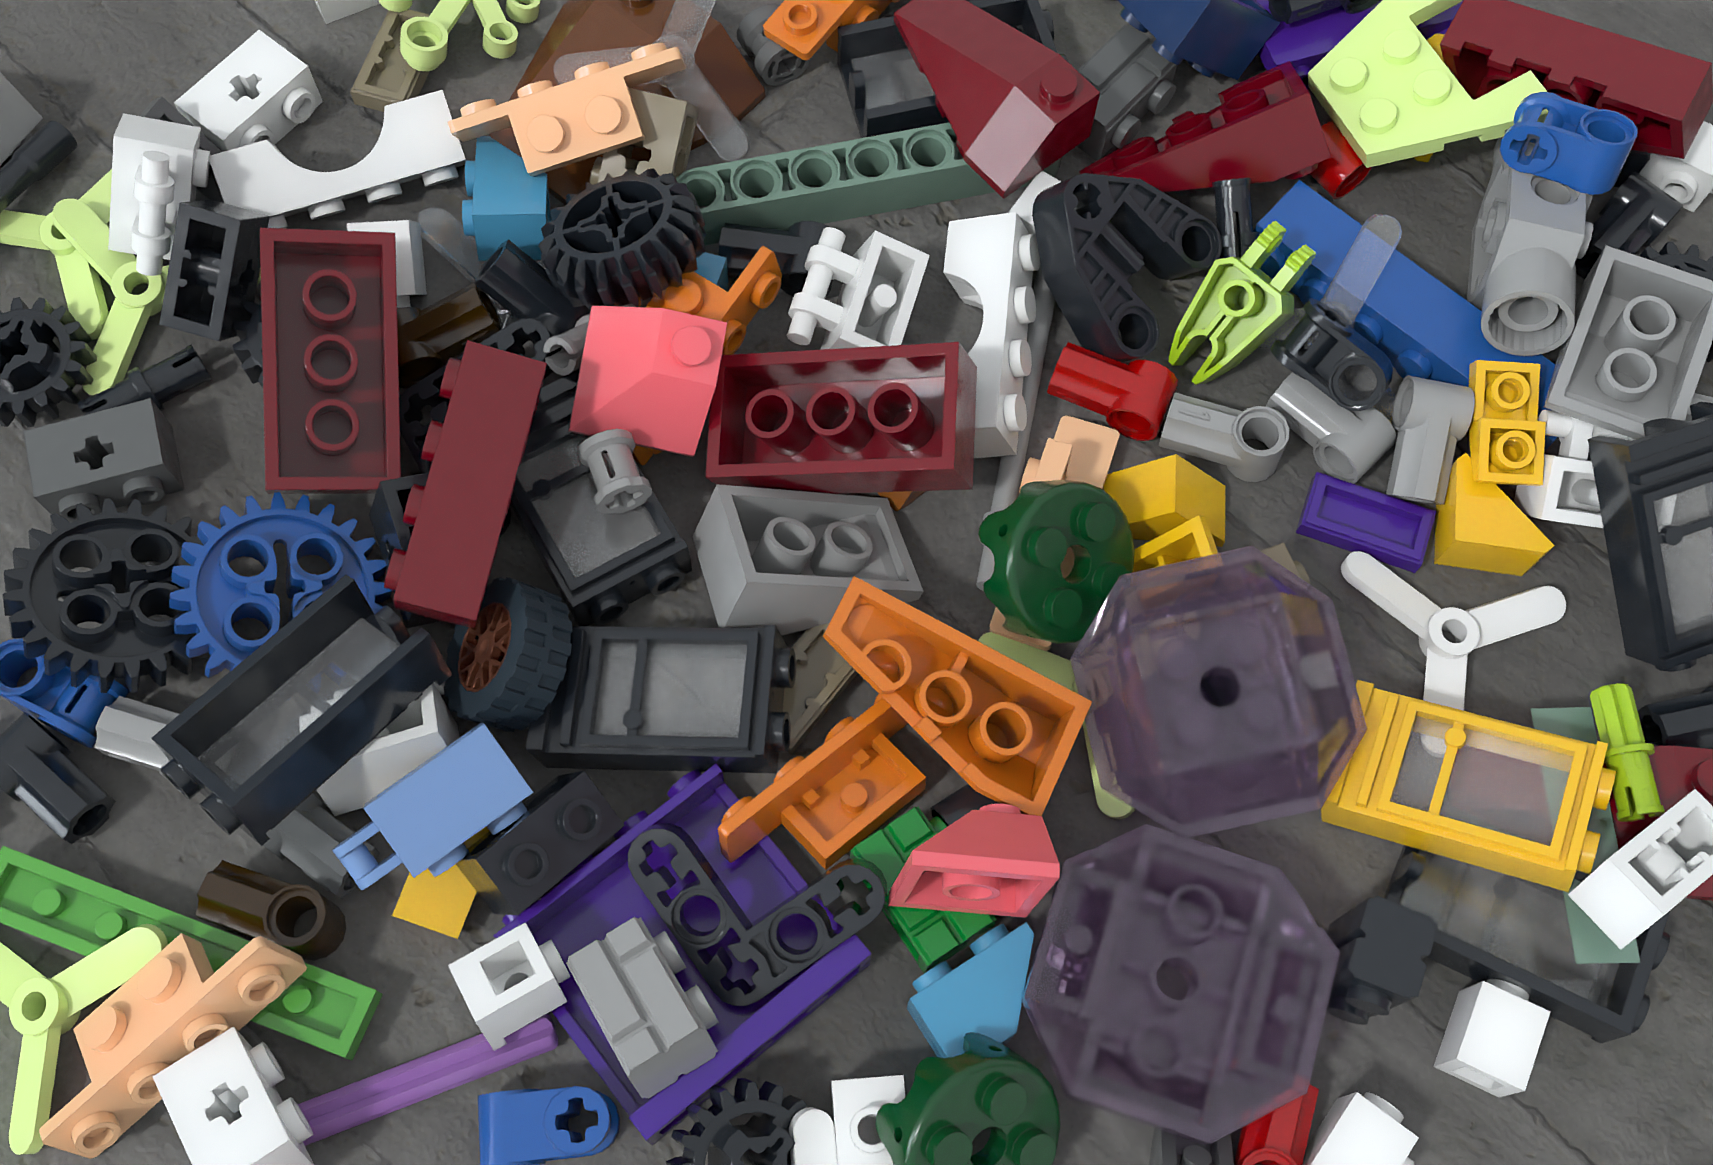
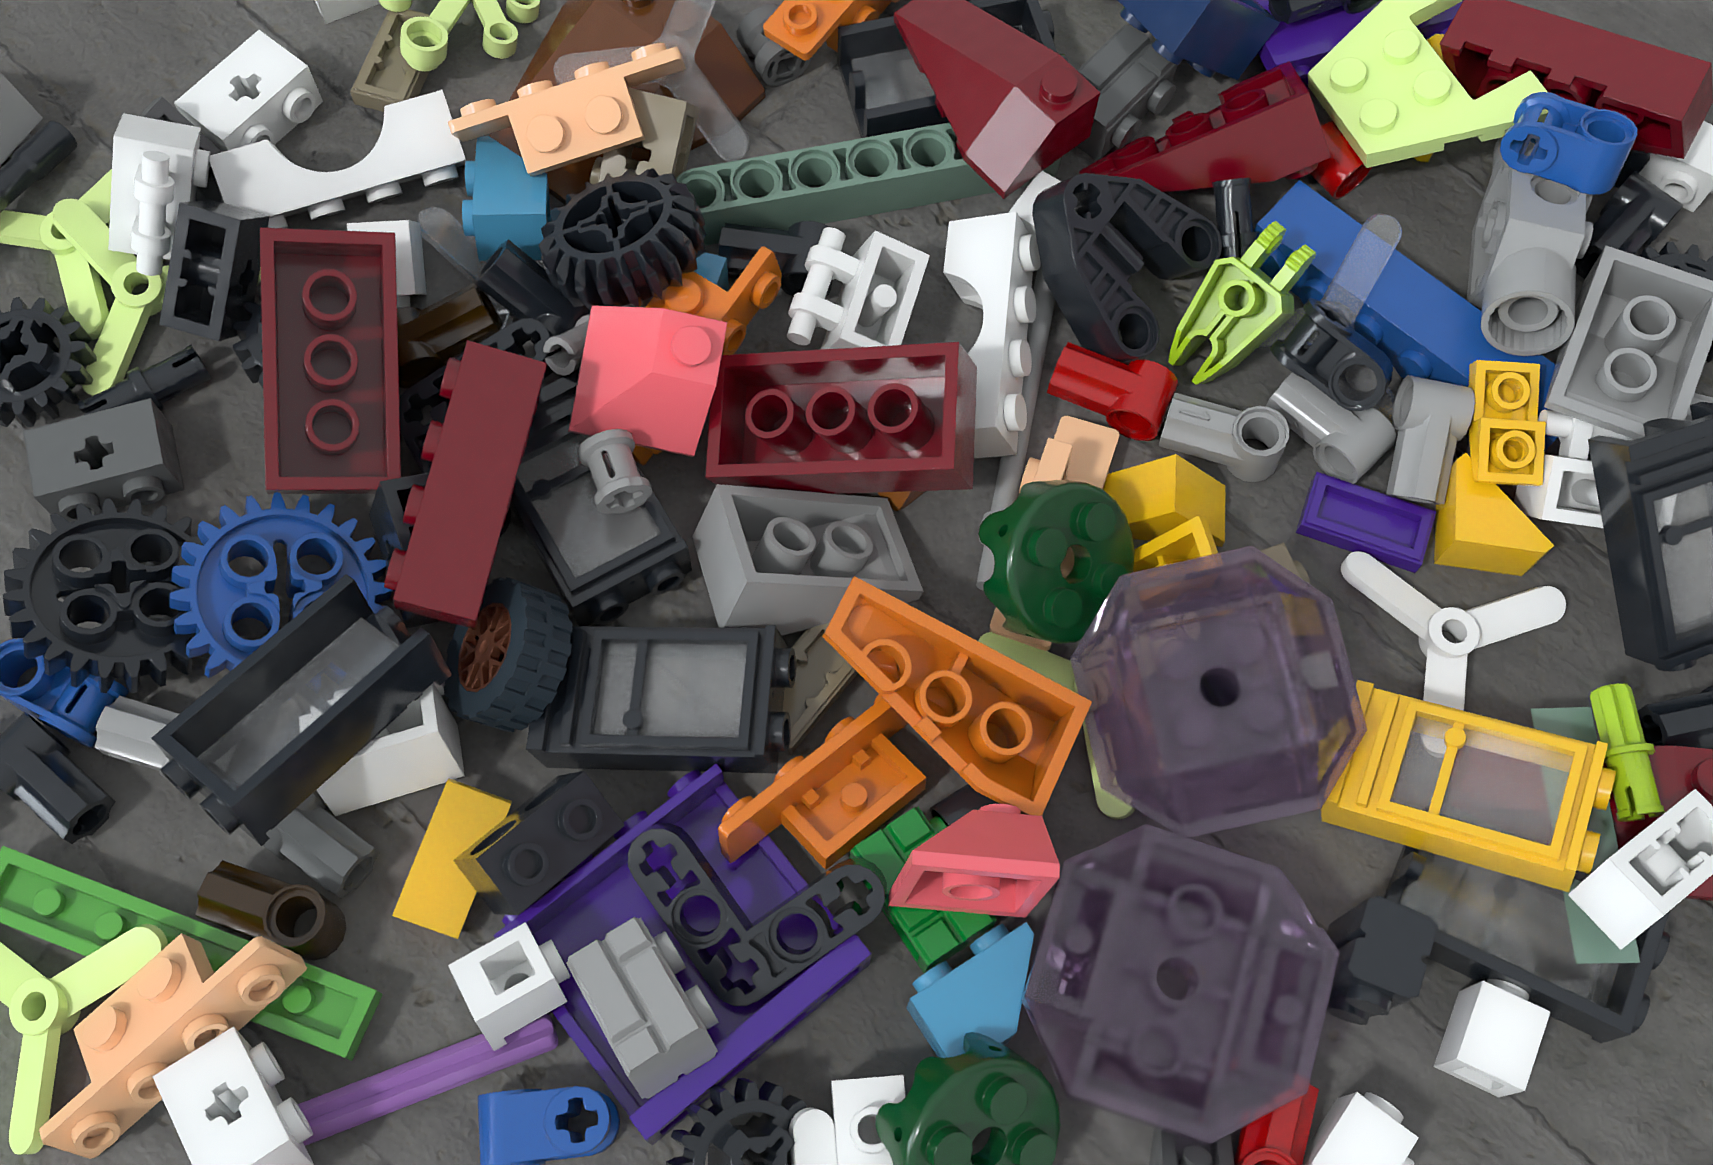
(438, 809): medium blue brick -> none

